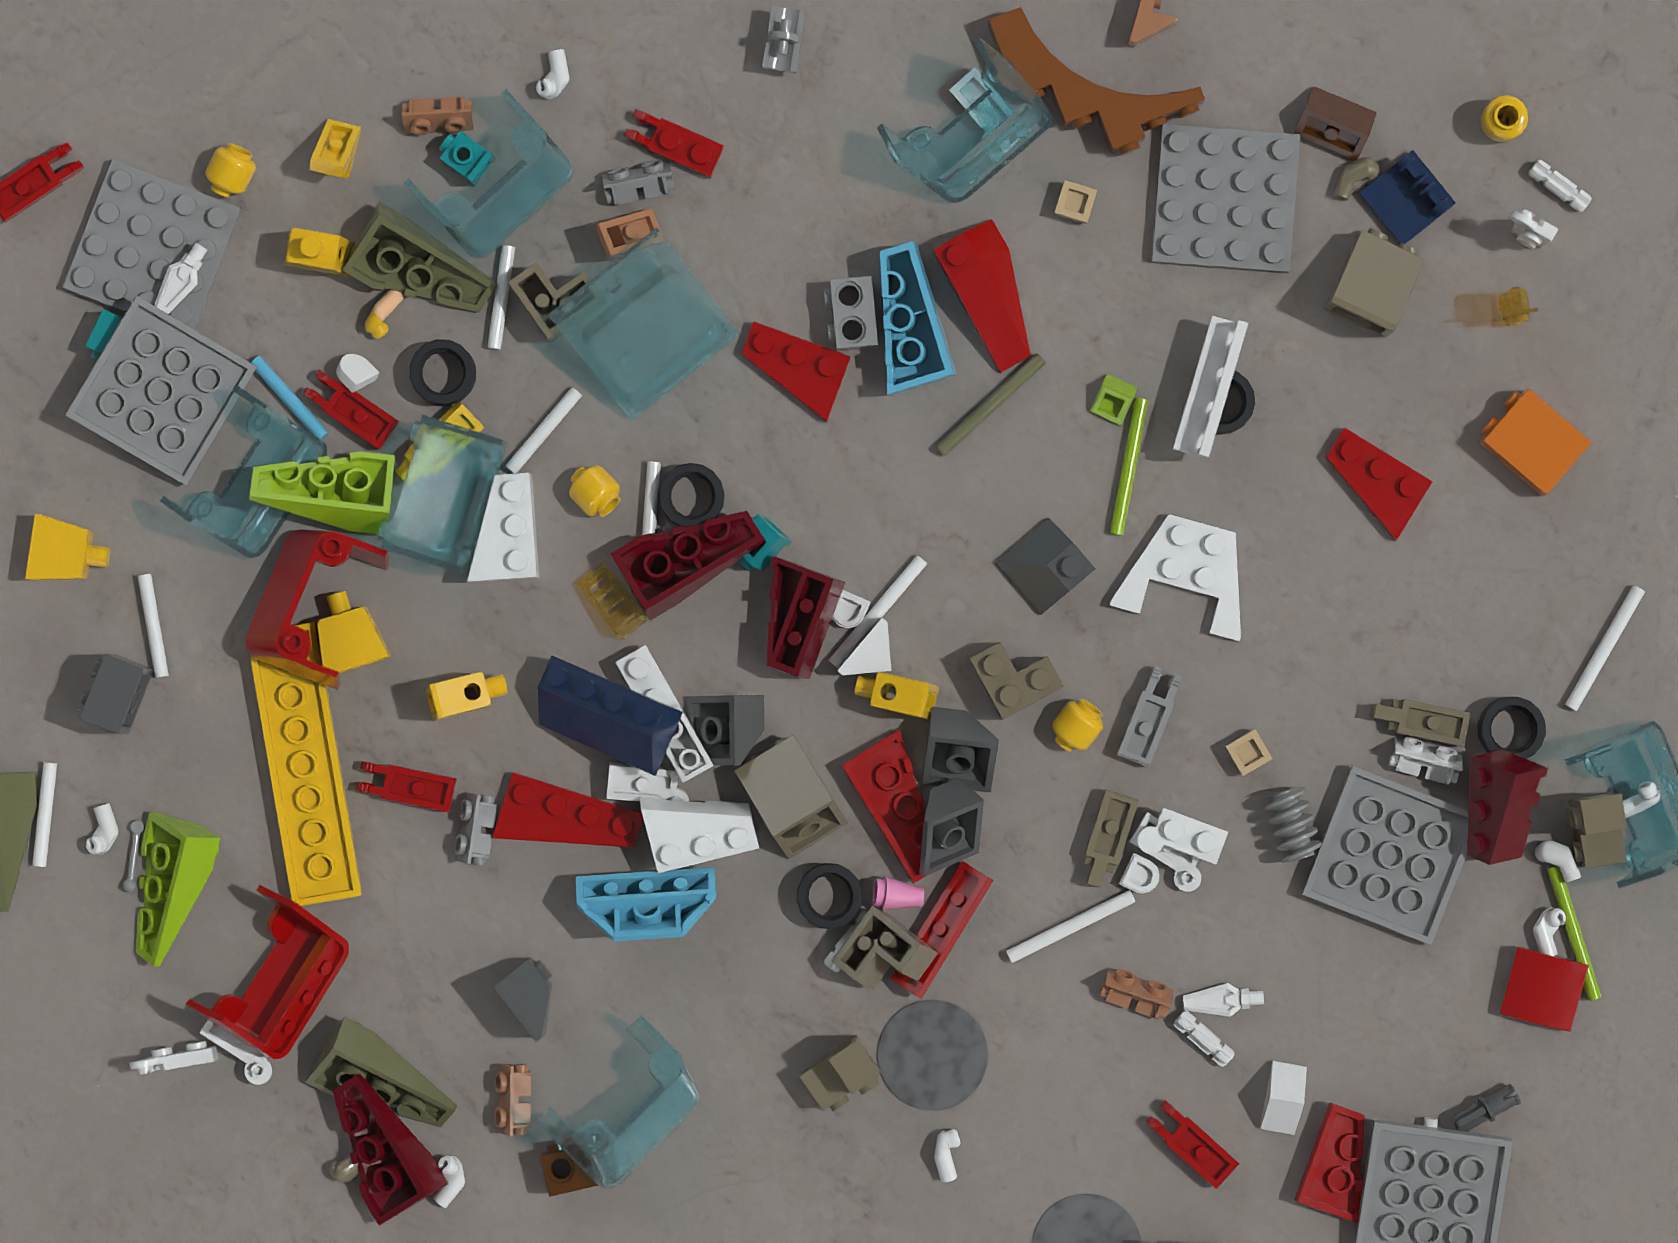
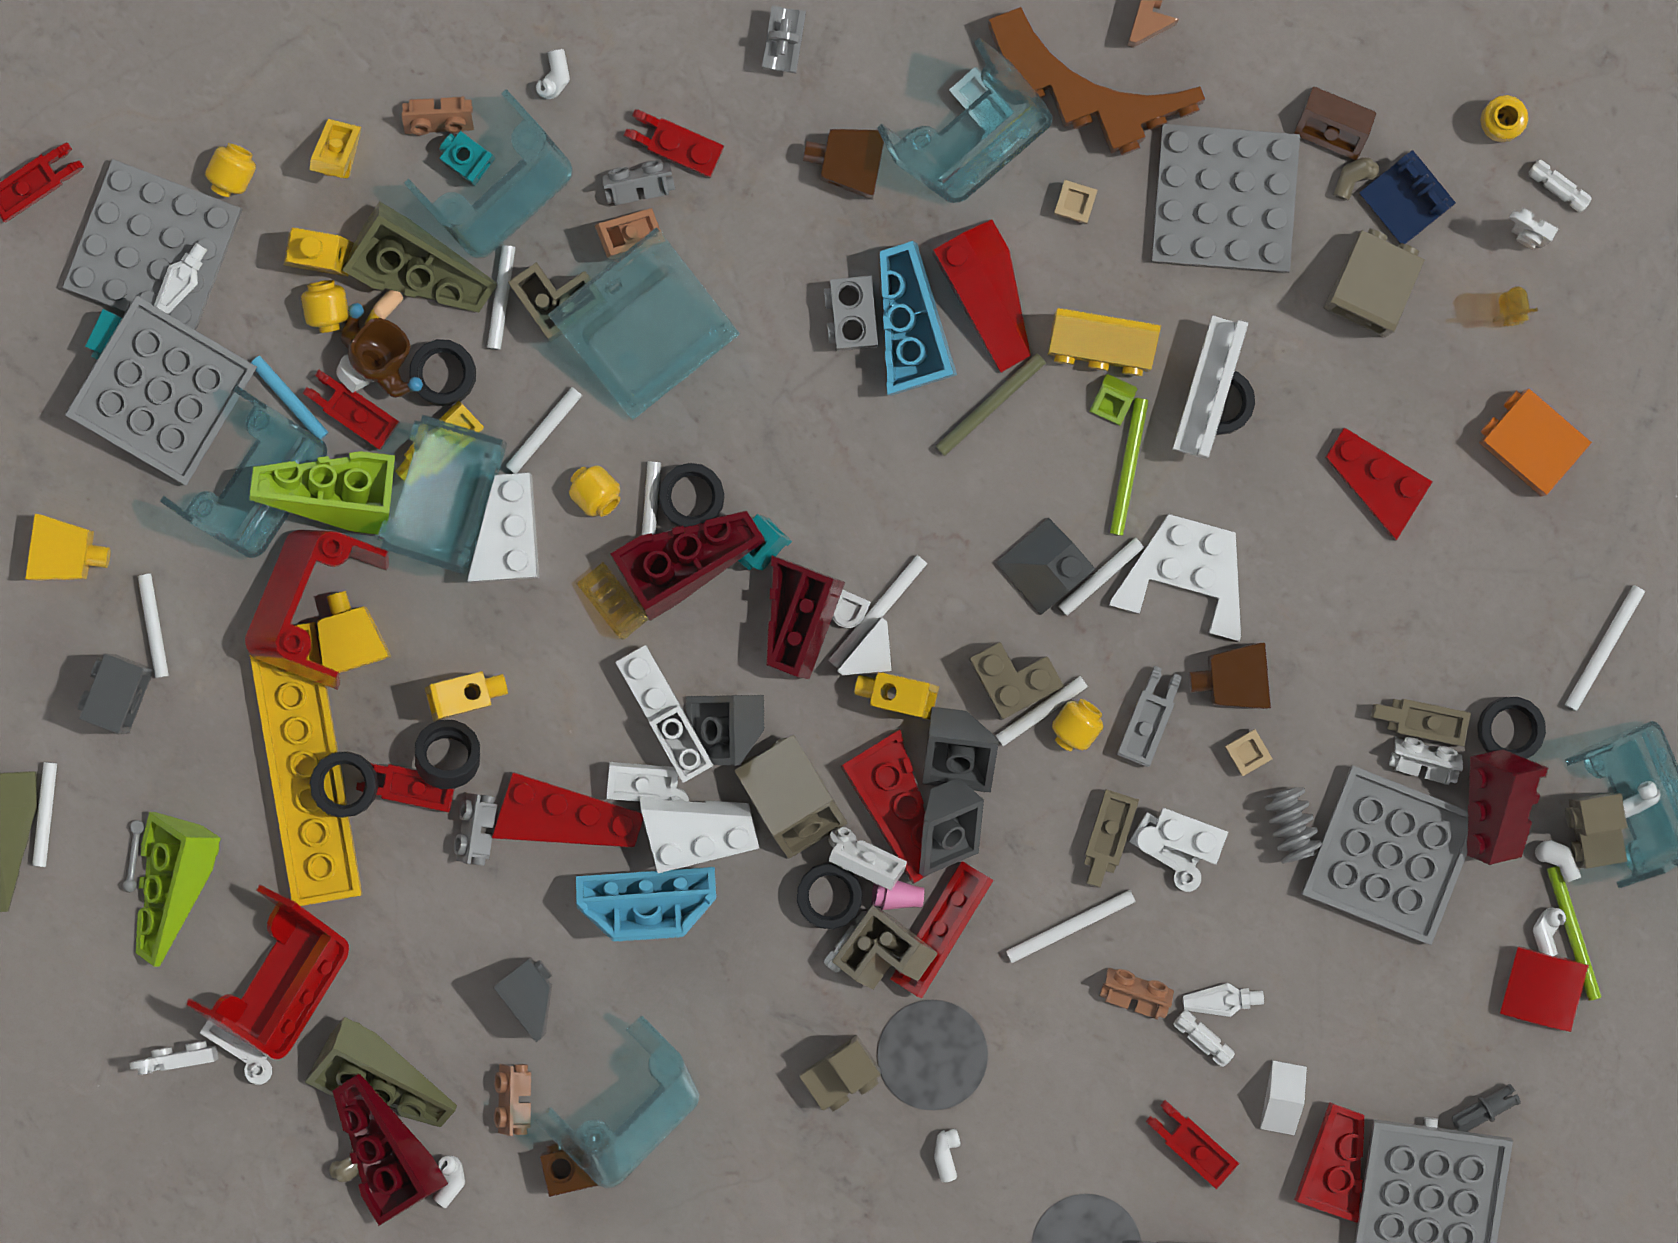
(105, 833): white arm -> none
(323, 768): none -> black tyre
(325, 305): none -> yellow head
(378, 352): none -> reddish brown piece
(447, 730): none -> black tyre
(605, 715): dark blue slope -> none
(798, 365): red wing -> none
(849, 159): none -> reddish brown torso
(865, 858): none -> white hinge
(1041, 711): none -> white bar
(1101, 576): none -> white bar
(1103, 341): none -> yellow slope
(1140, 875): white tile -> none
(1236, 678): none -> reddish brown torso

